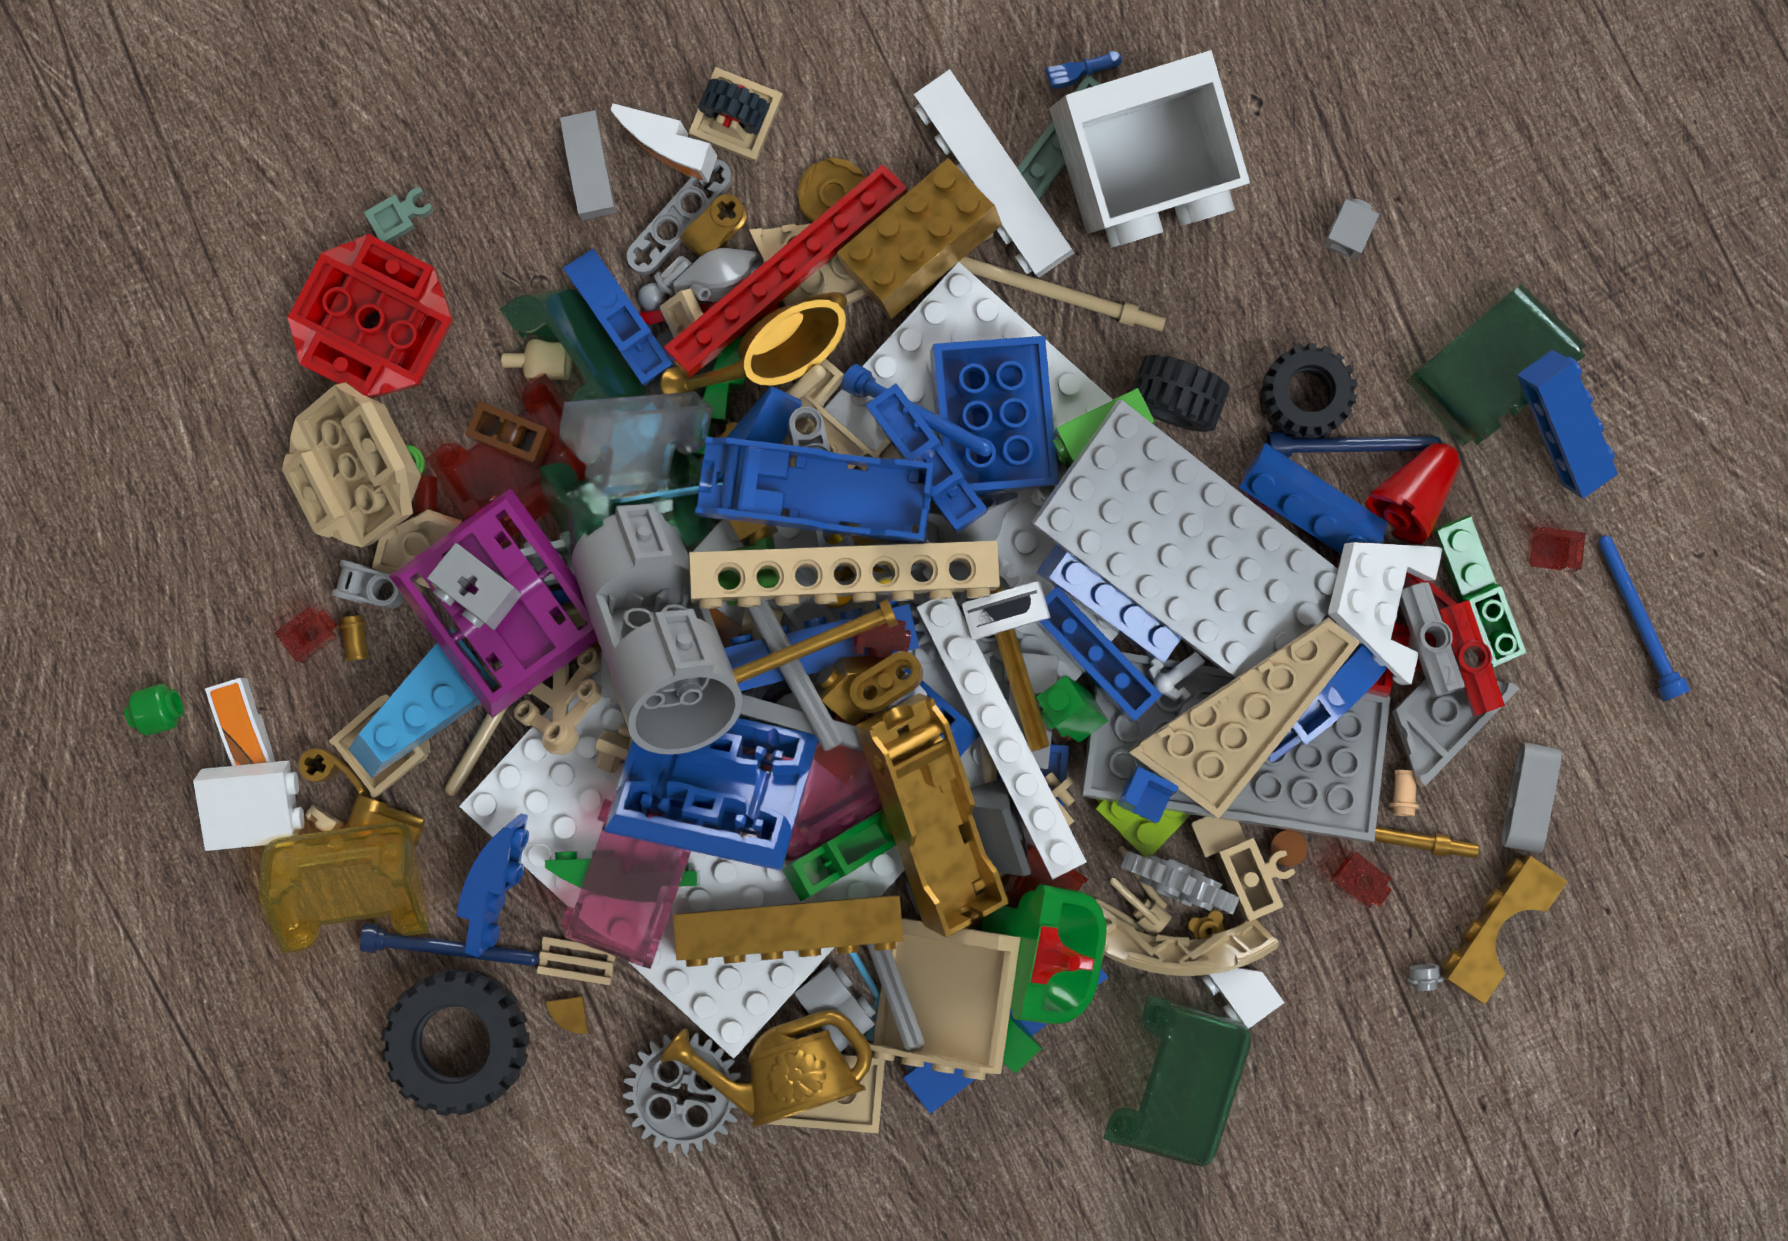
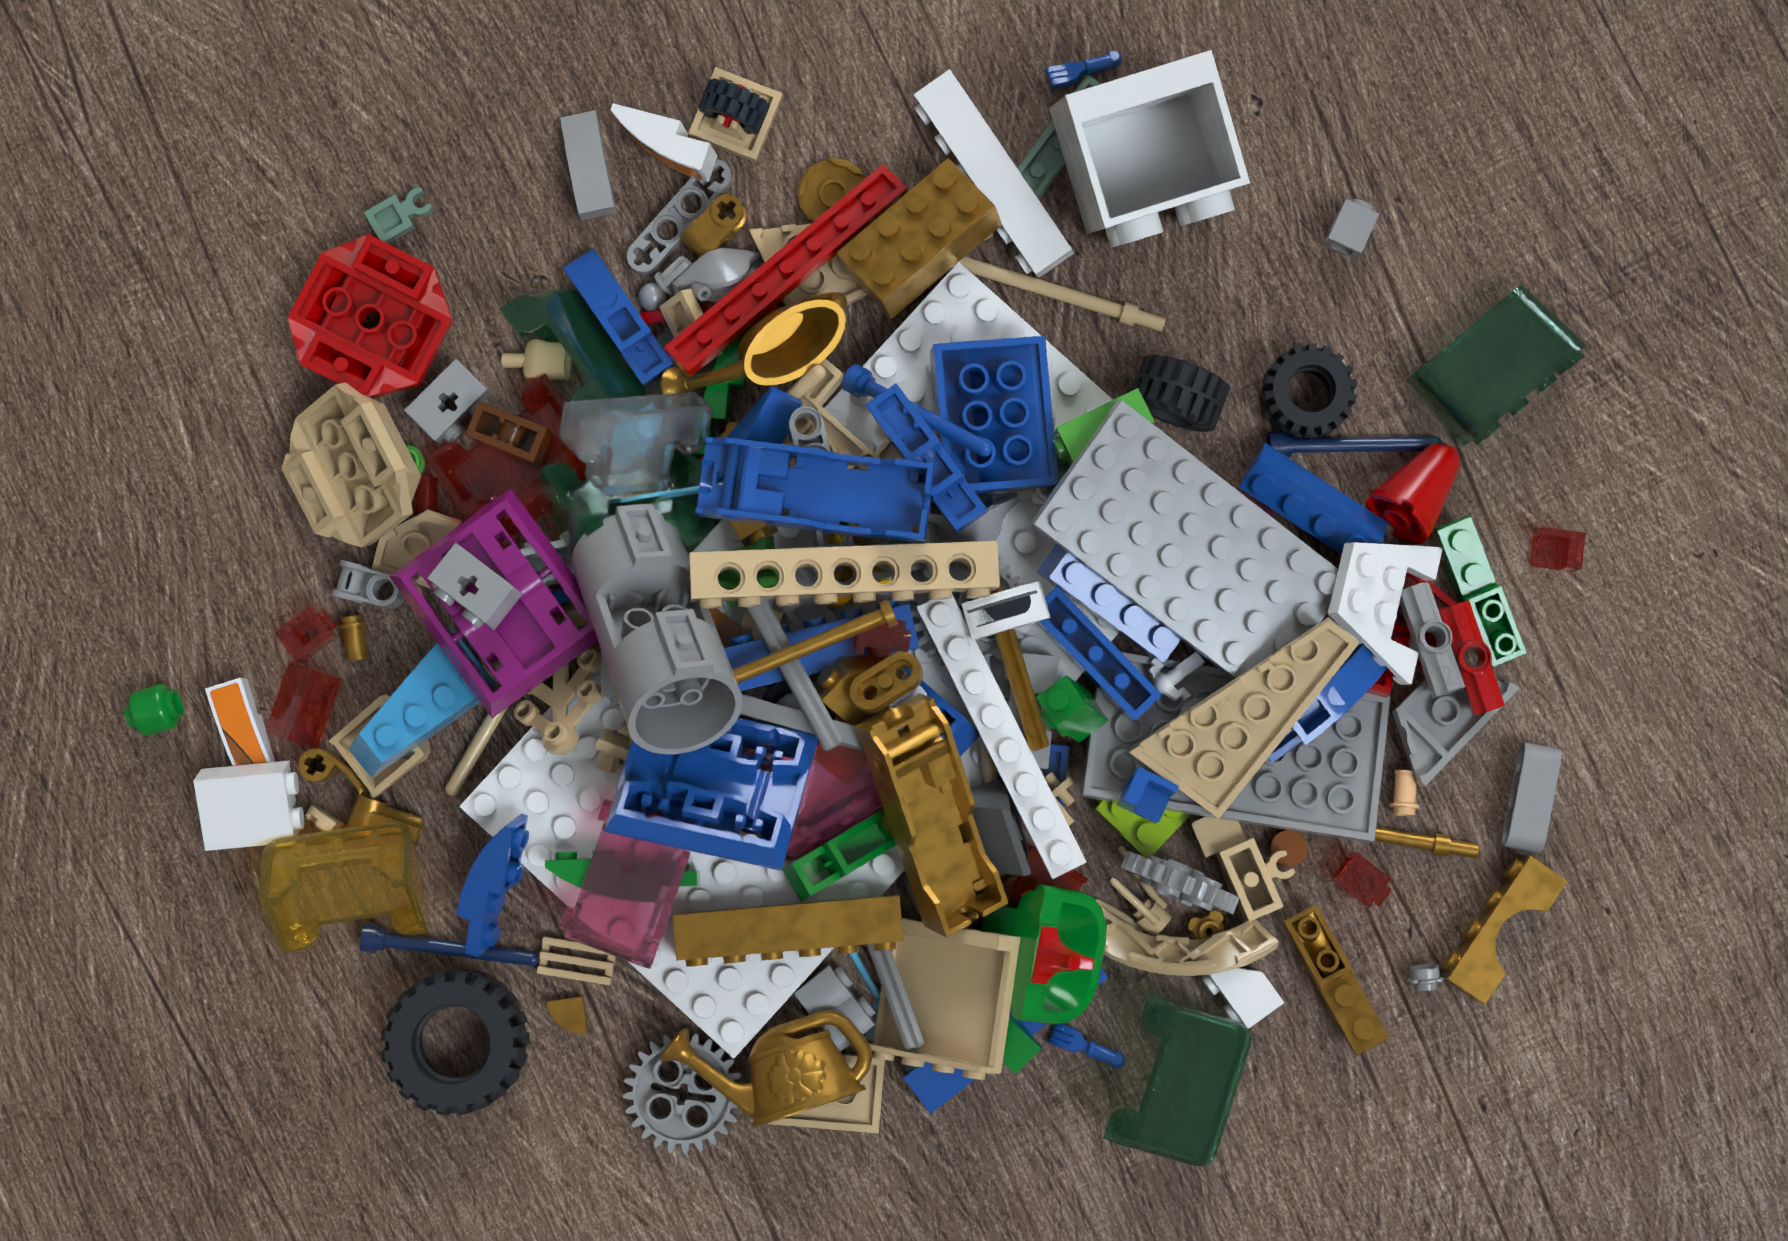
(303, 705): none -> clear red panel
(430, 408): none -> light grey brick
(1073, 1041): none -> blue piece
(1335, 980): none -> pearl gold slope
(1568, 423): blue brick -> none
(1670, 683): blue piece -> none

